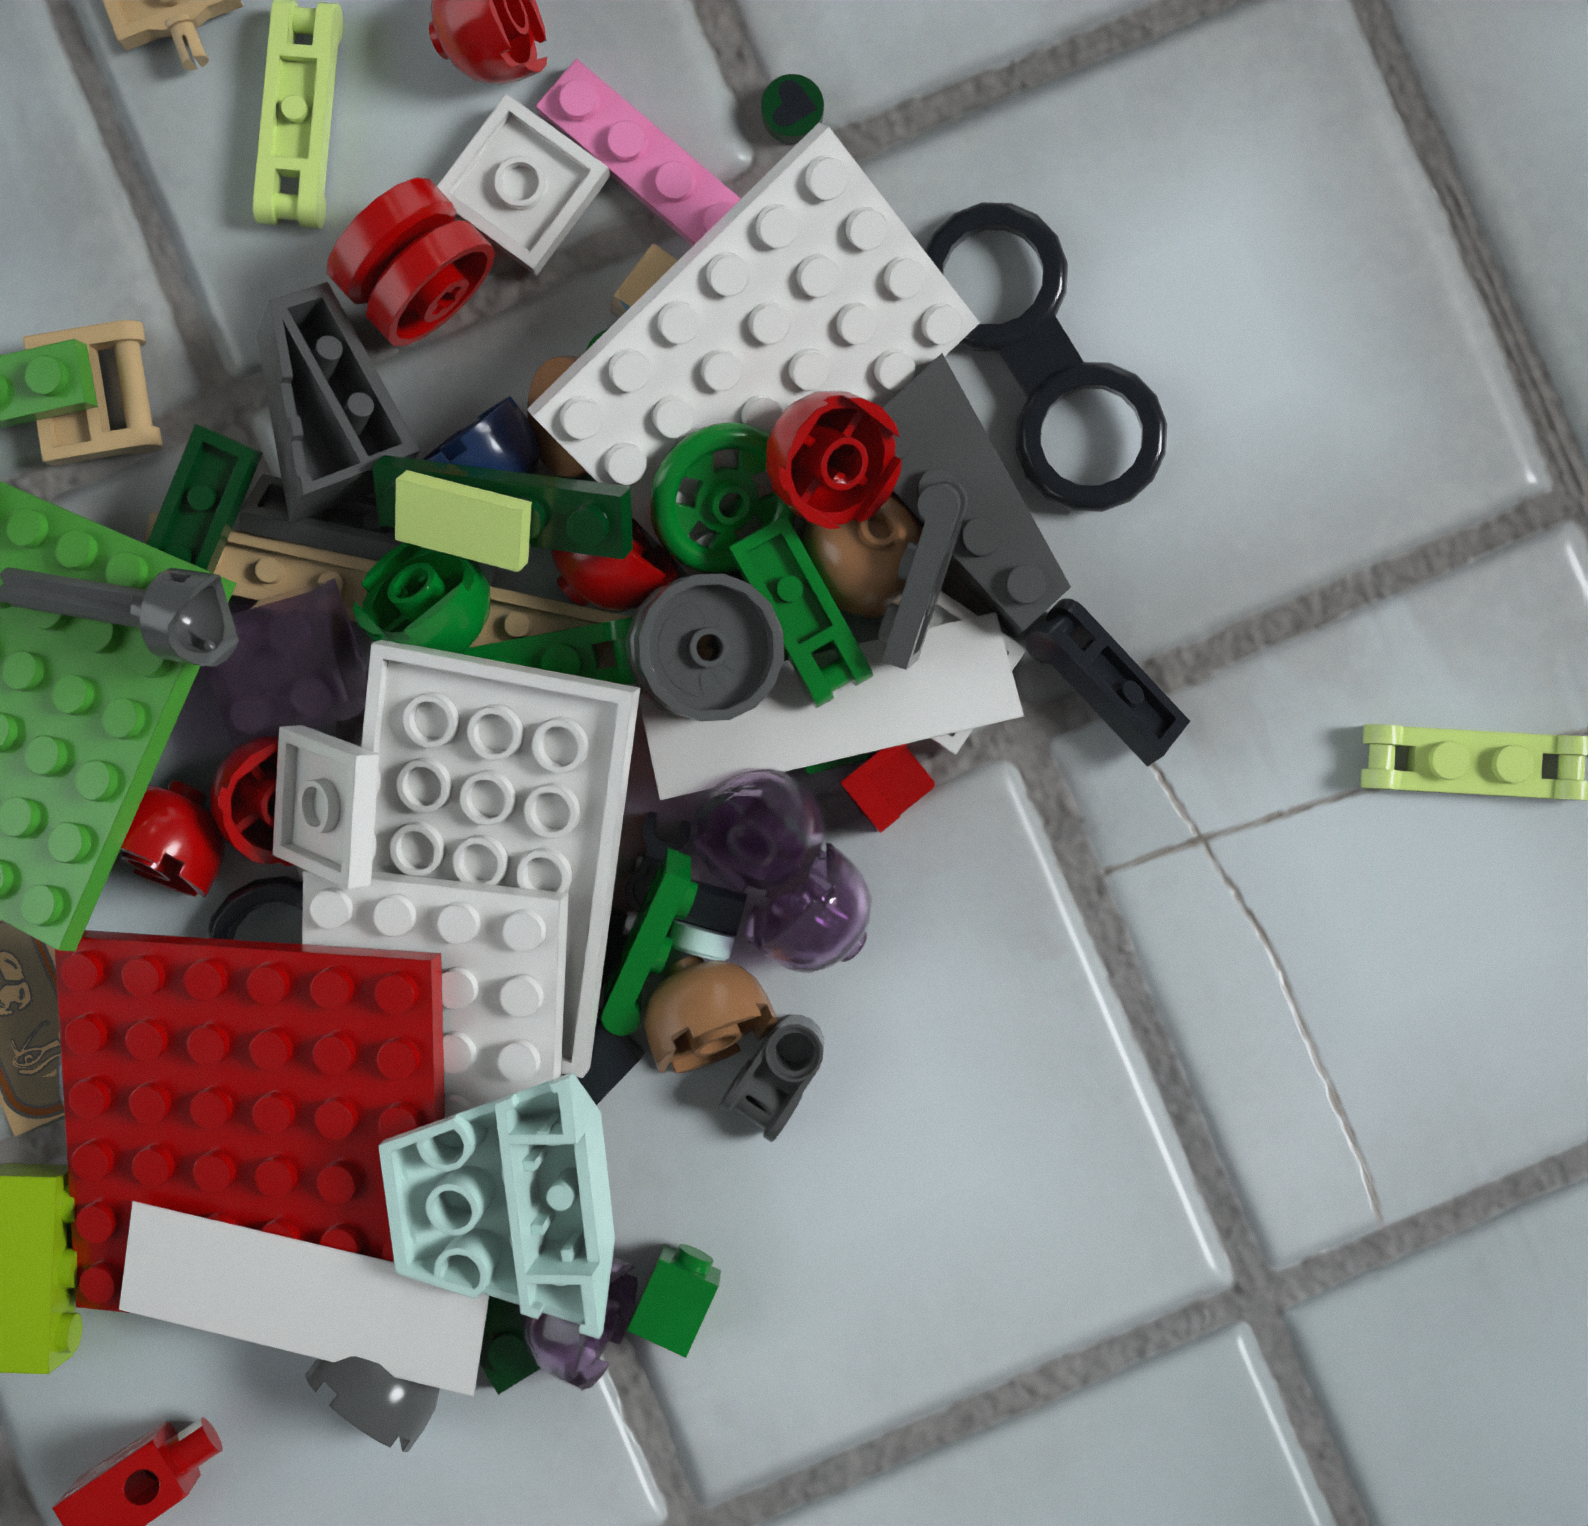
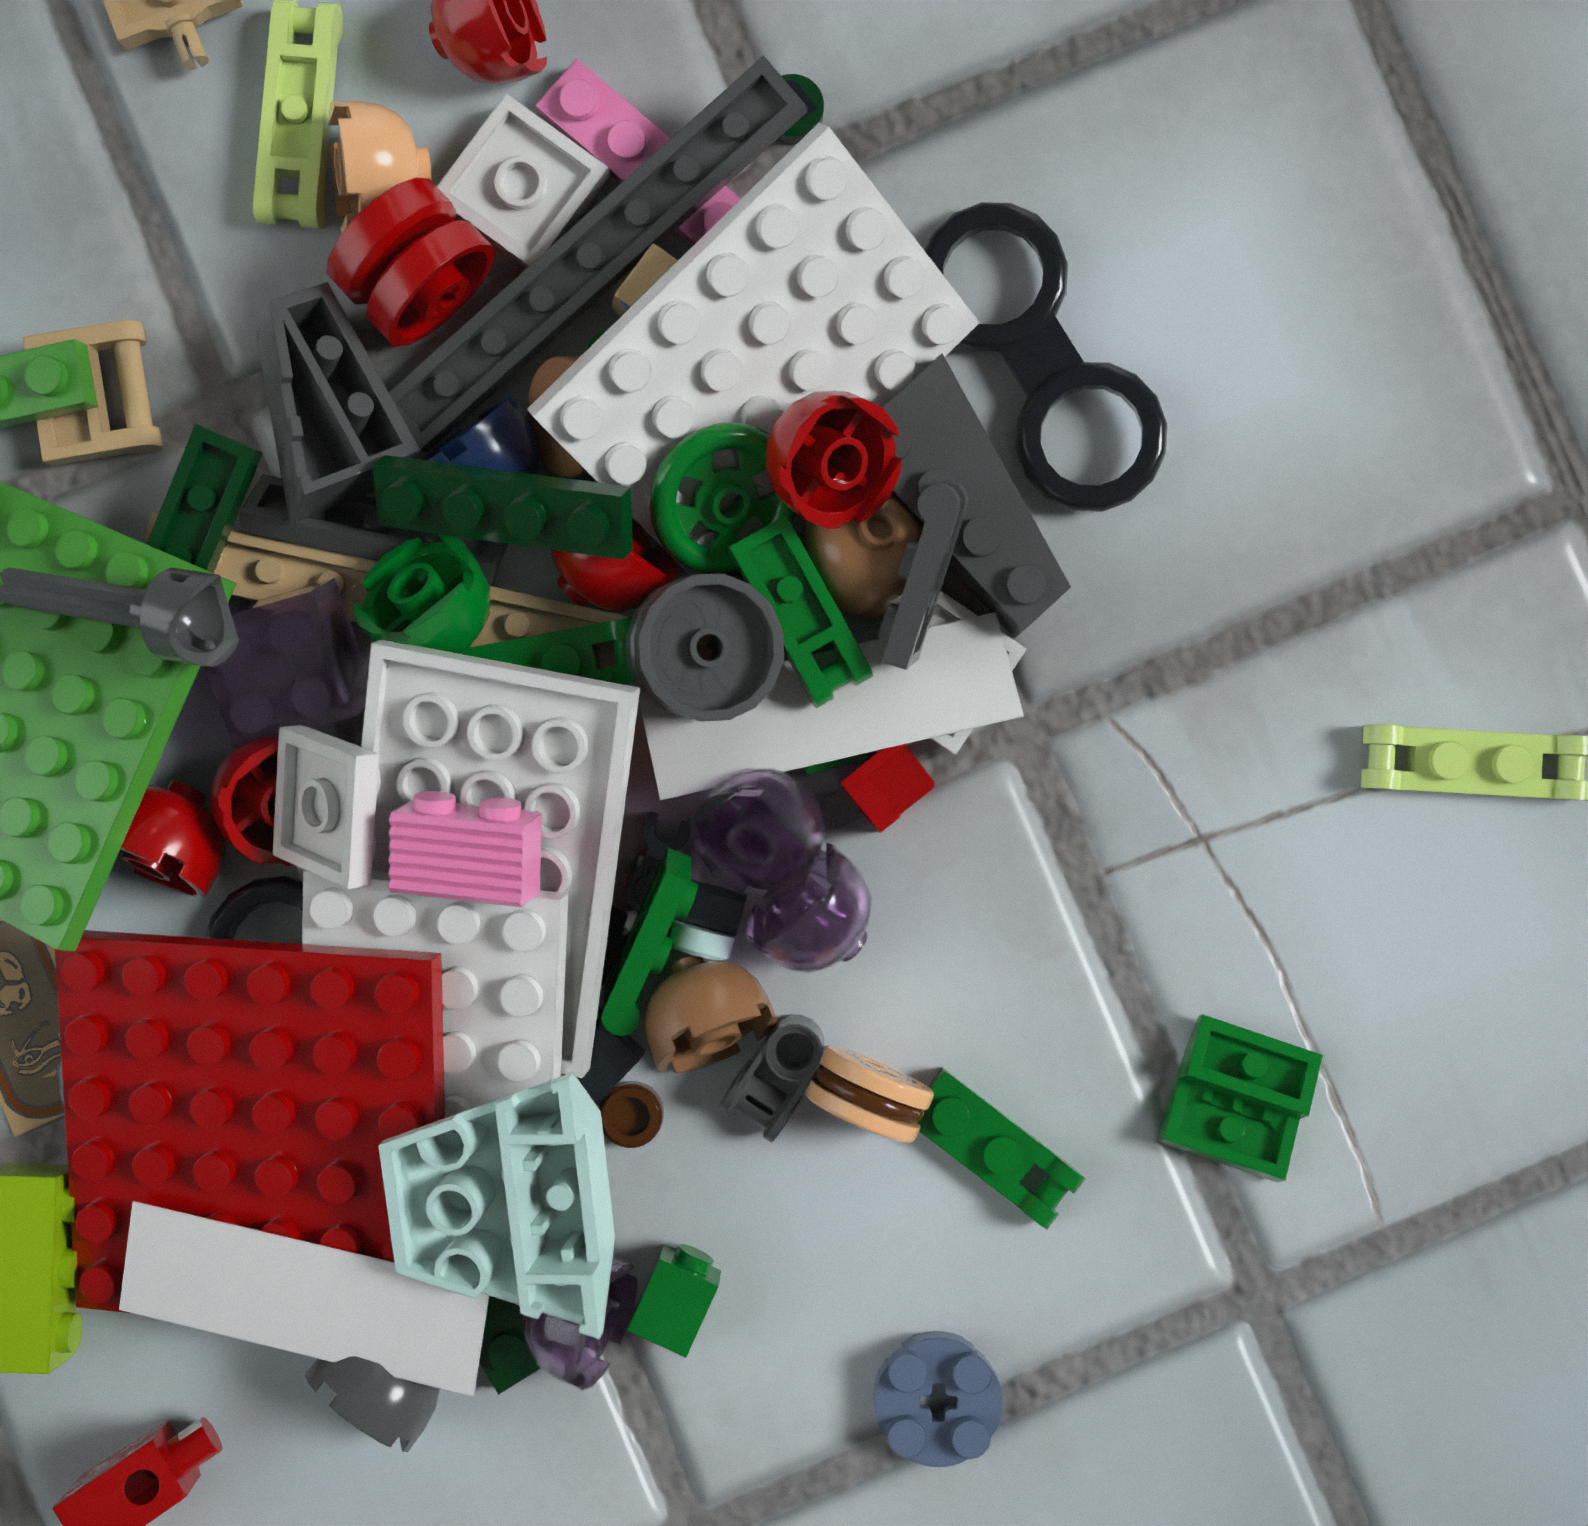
(372, 155): none -> light nougat cylinder
(462, 520): yellowish green tile -> none
(465, 850): none -> bright pink brick
(597, 252): none -> dark grey plate
(631, 1114): none -> reddish brown tile
(869, 1094): none -> light nougat head
(962, 1428): none -> sand blue plate
(996, 1148): none -> green plate
(1107, 679): black plate -> none
(1240, 1098): none -> green slope

